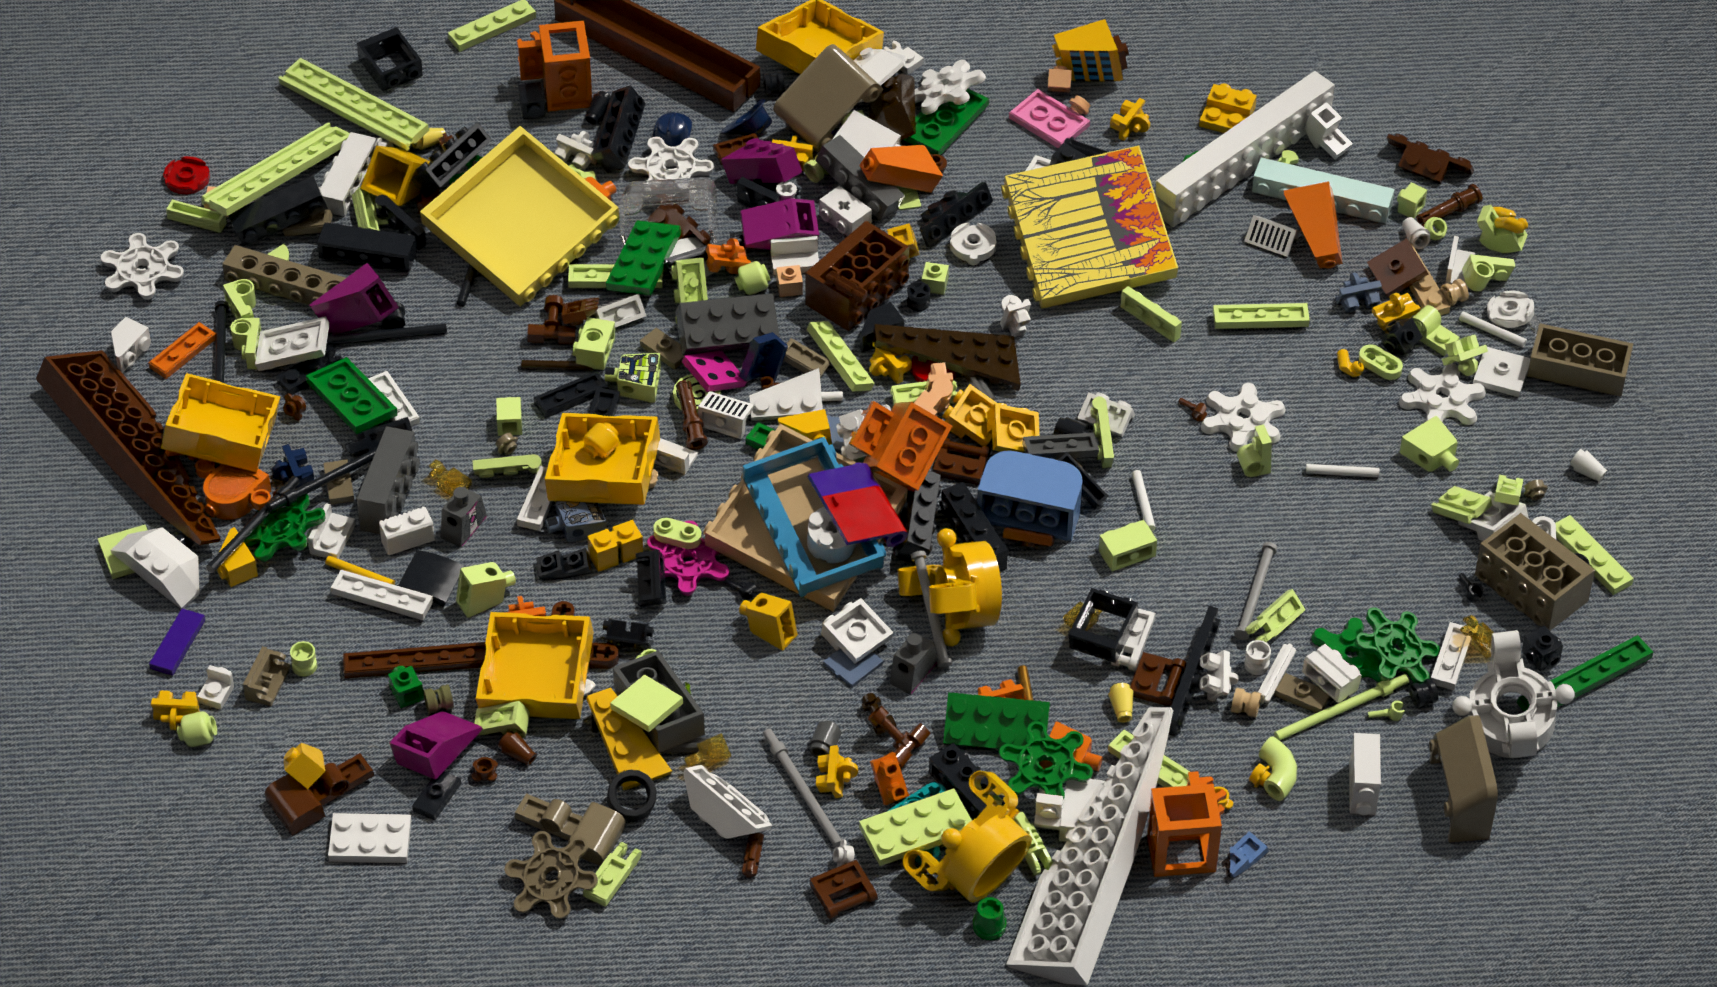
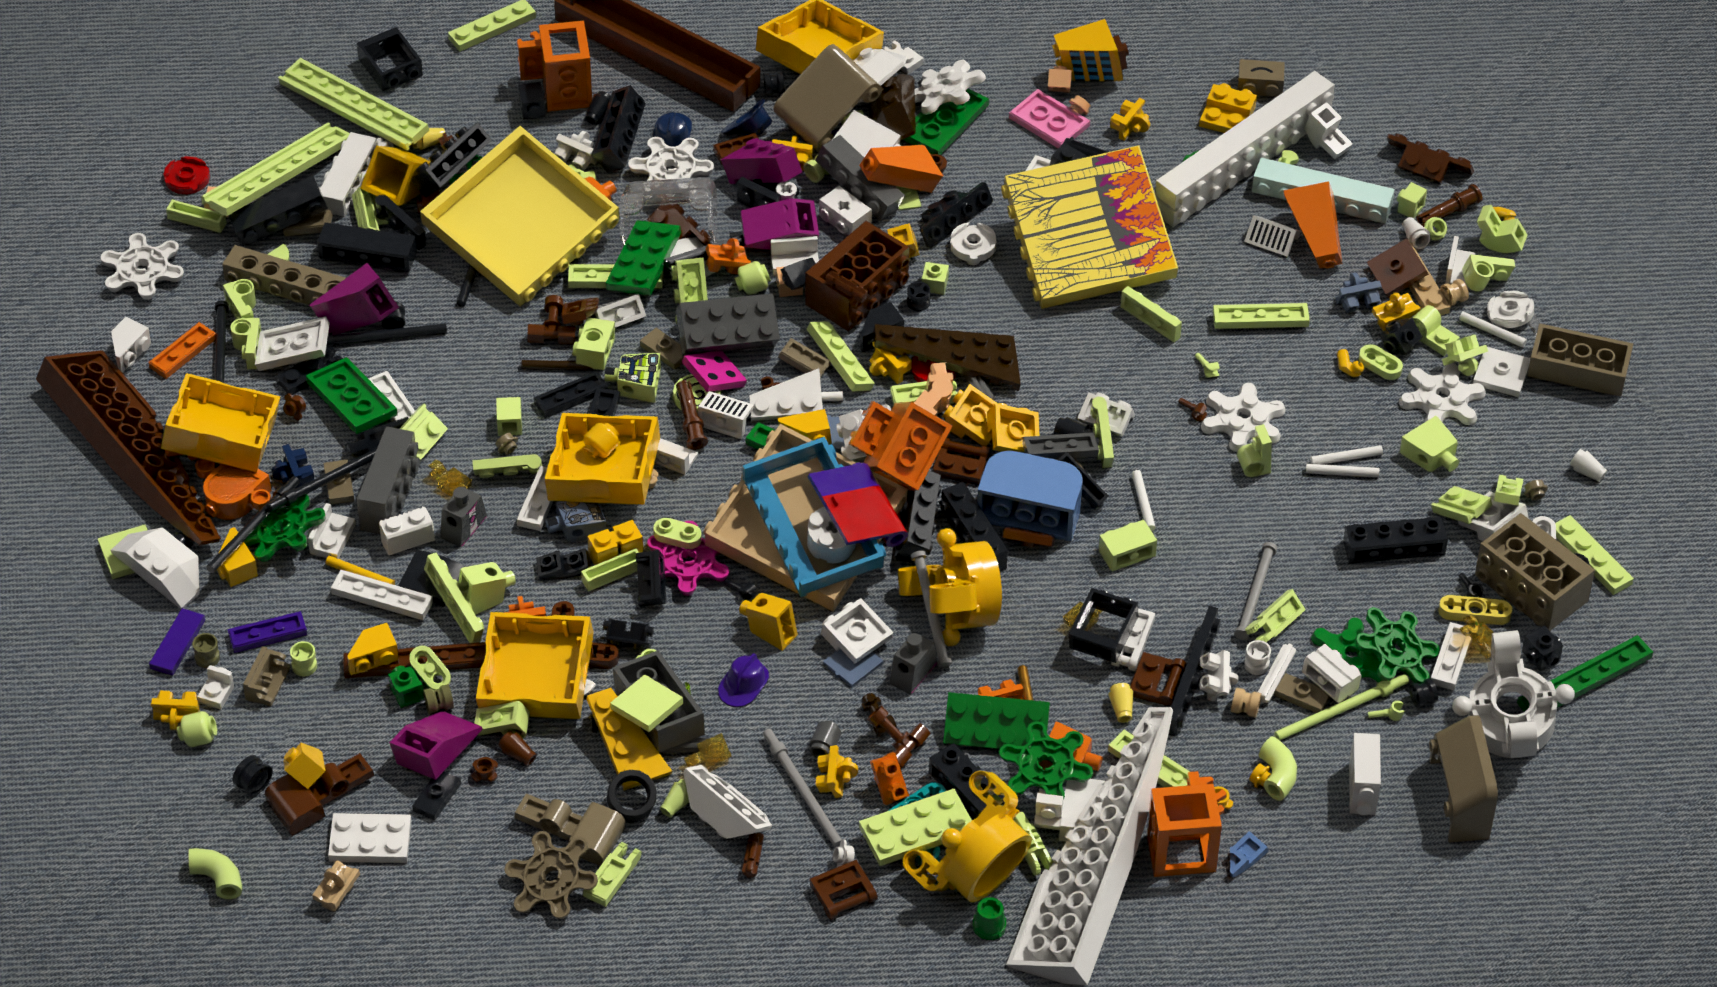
(206, 650): none -> olive wheel
(219, 868): none -> yellowish green cylinder
(252, 775): none -> black wheel
(267, 632): none -> dark purple tile
(335, 885): none -> tan hips
(373, 649): none -> yellow slope
(426, 429): none -> yellowish green plate
(431, 668): none -> yellowish green plate
(450, 593): none -> yellowish green plate
(609, 570): none -> yellowish green piece
(676, 799): none -> yellowish green cone
(743, 681): none -> dark purple piece
(763, 357): dark blue bracket -> none
(794, 274): none -> black slope
(1015, 315): white hips -> none
(1210, 369): none -> yellowish green hand
(1261, 77): none -> dark tan brick
(1347, 455): none -> white bar
(1395, 540): none -> black brick
(1483, 603): none -> light yellow beam
(1511, 224): yellow arm -> none

